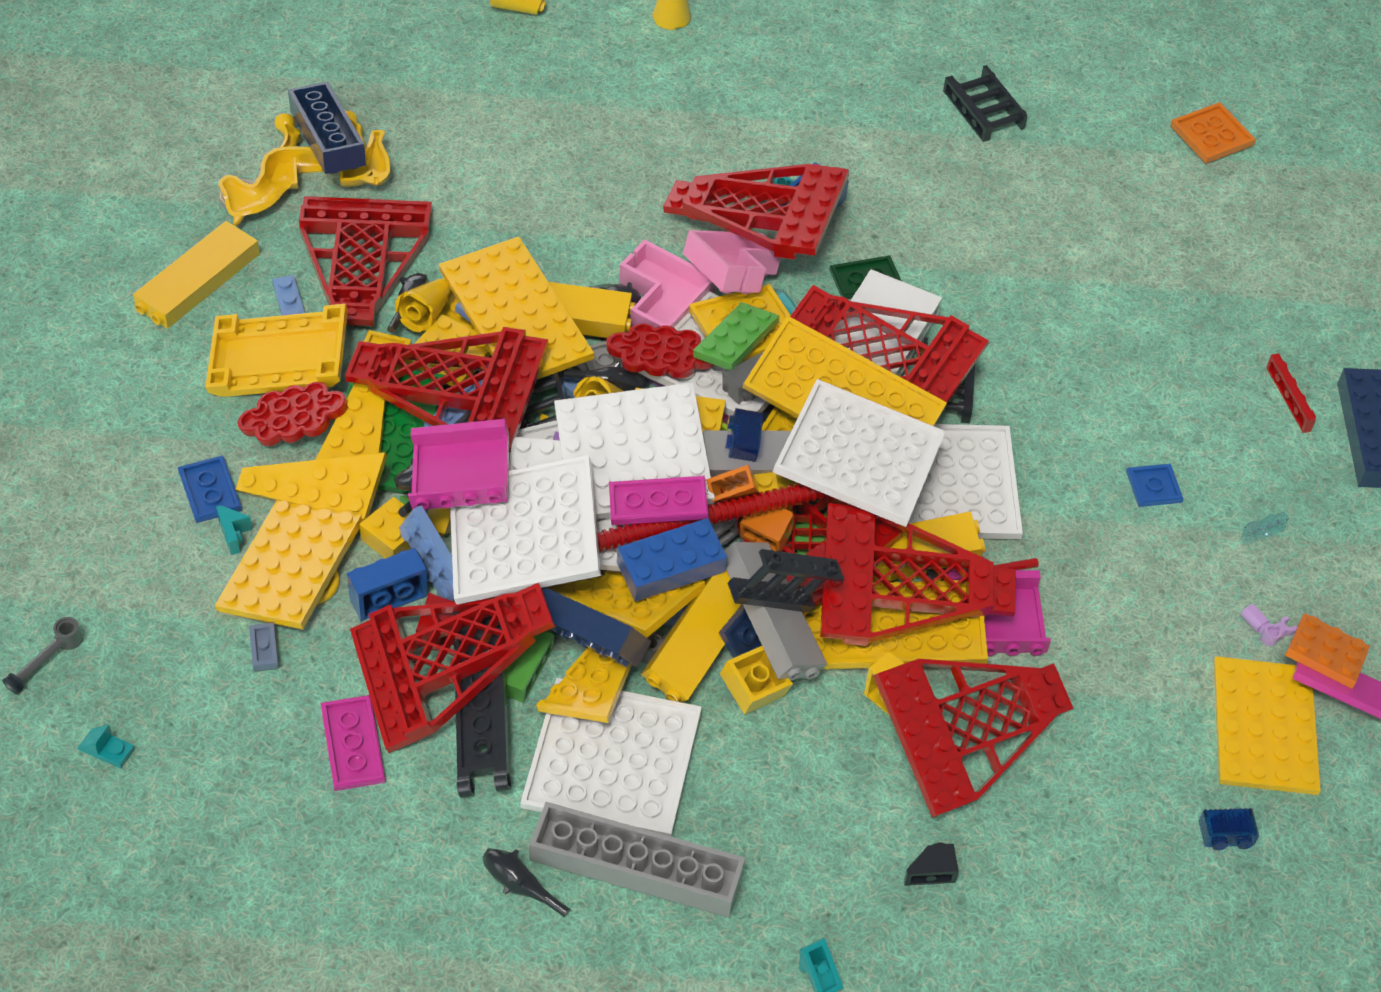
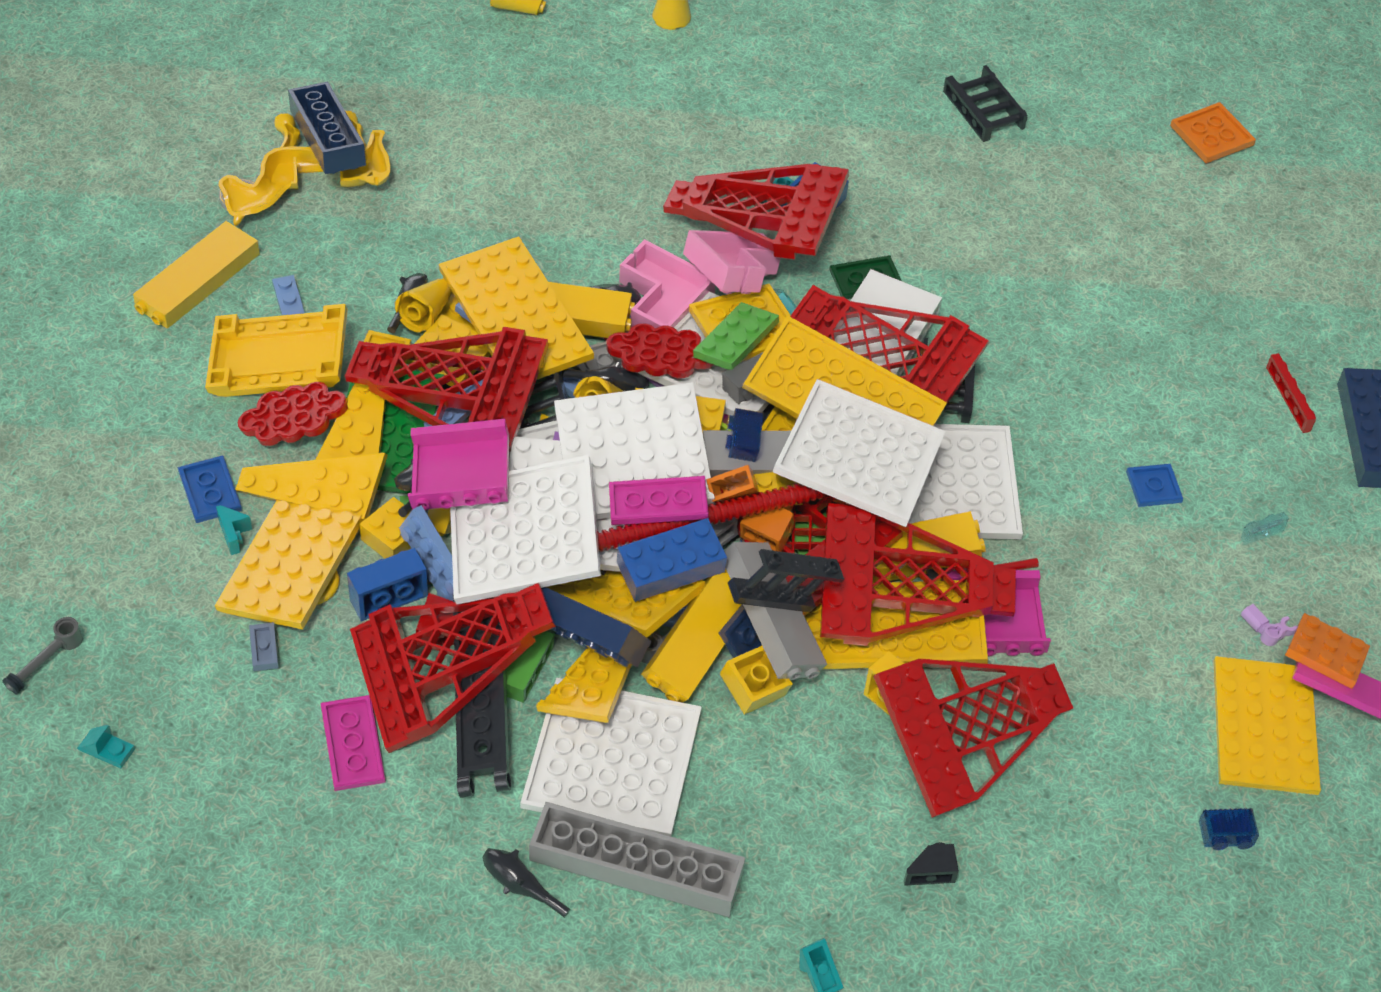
(362, 219): red wing -> none

